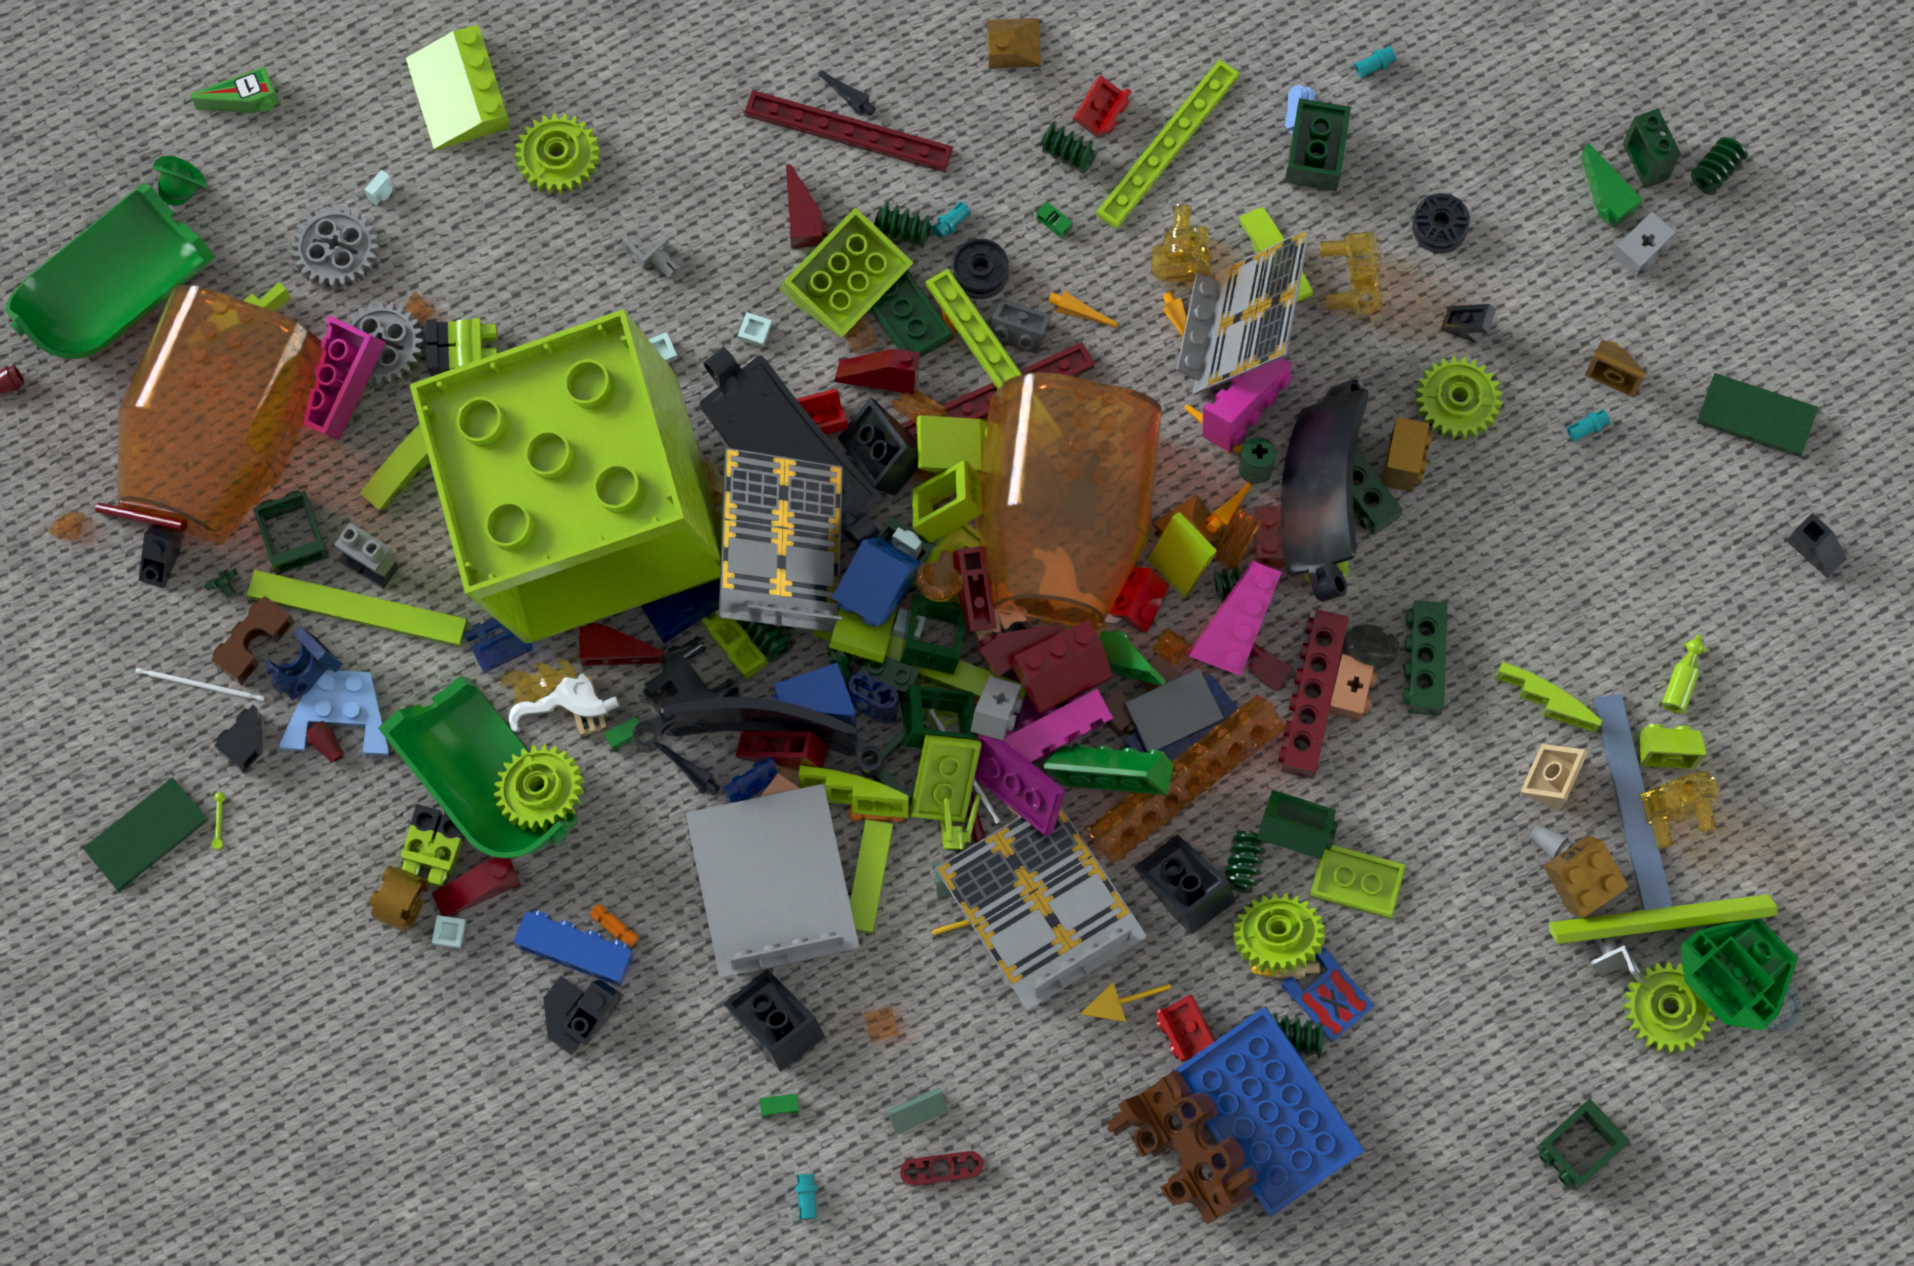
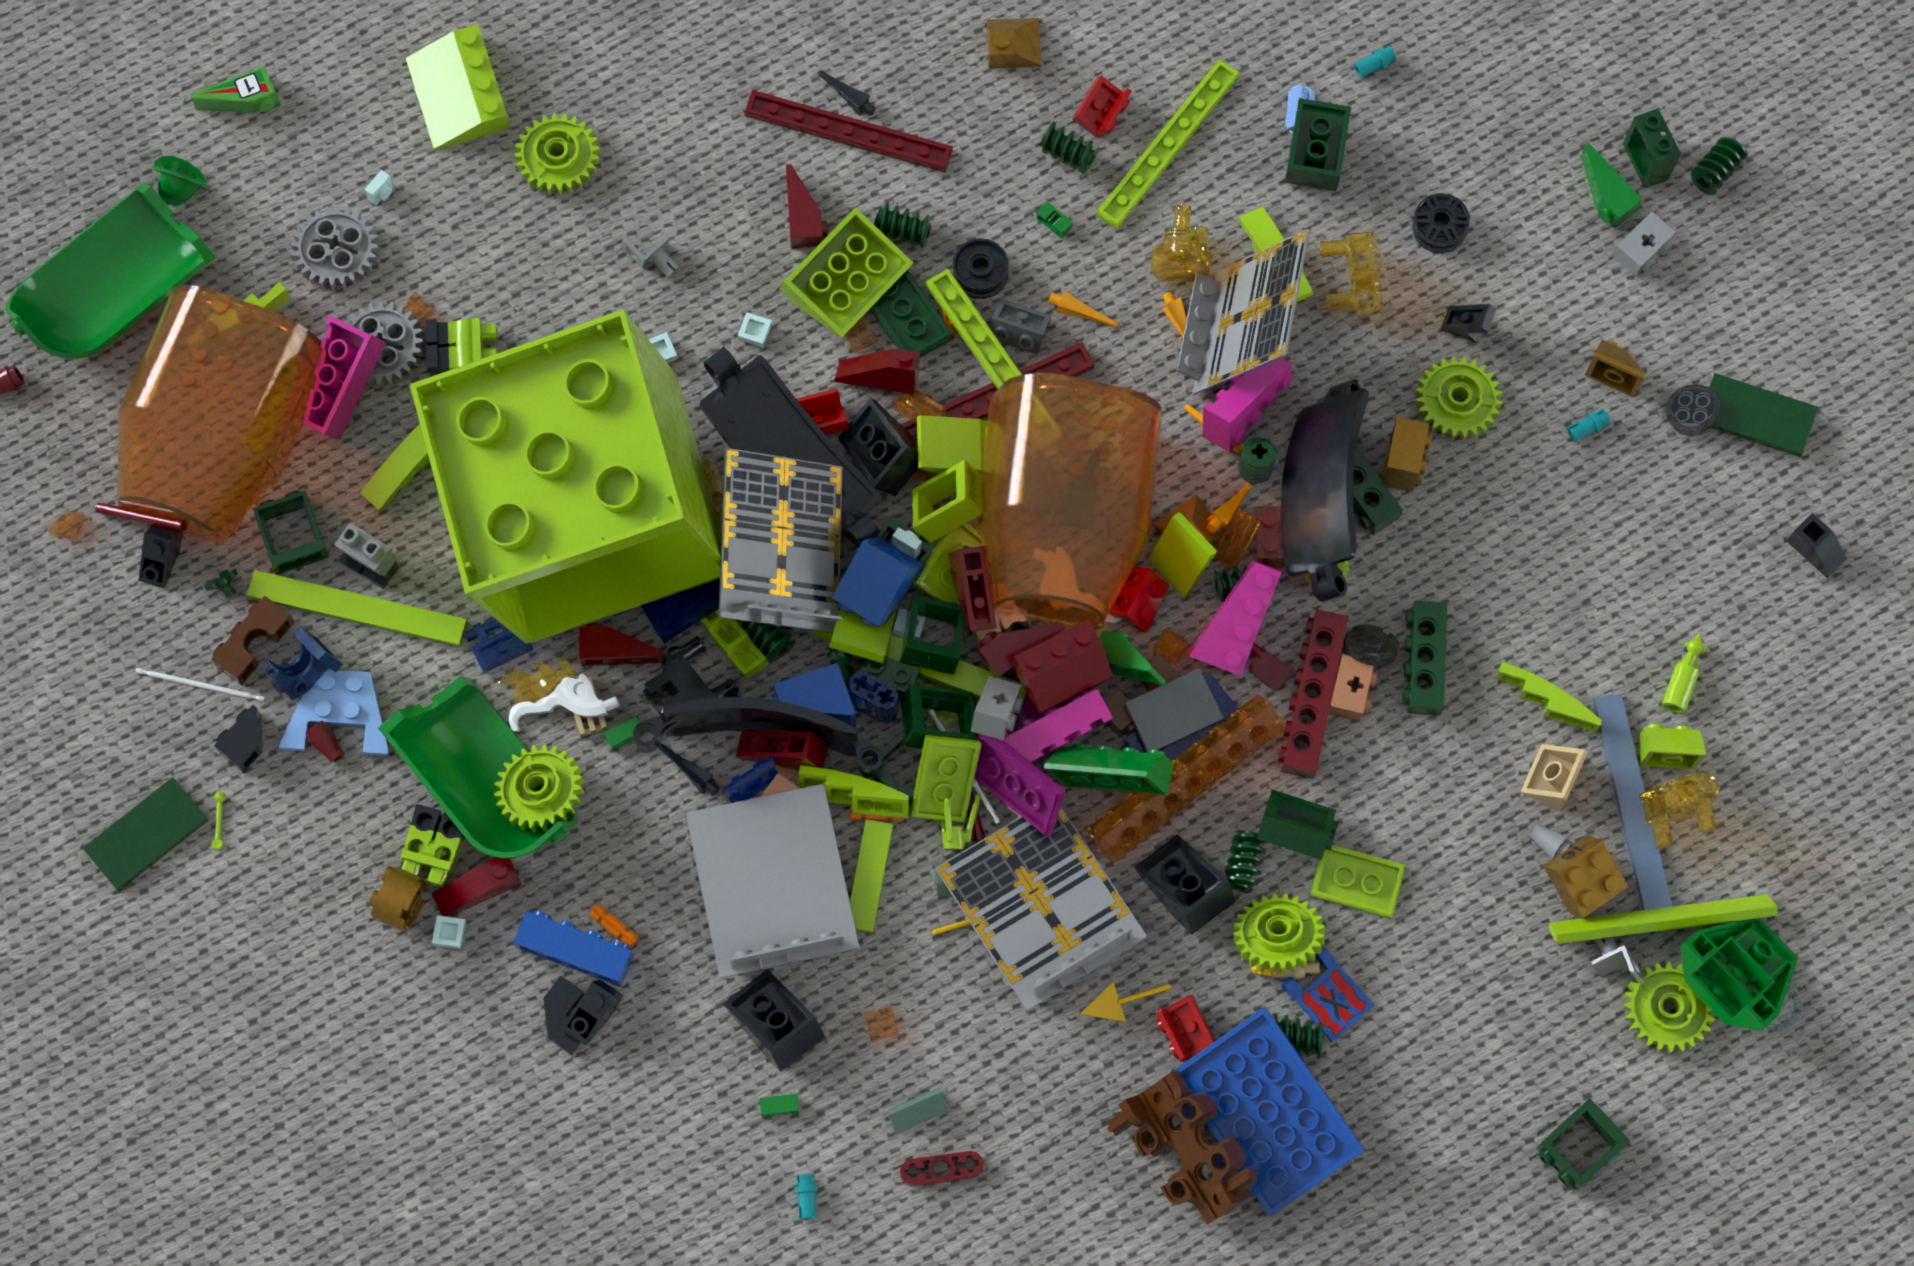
(939, 579): clear orange hair -> none
(947, 223): teal pin -> none
(1693, 409): none -> tile

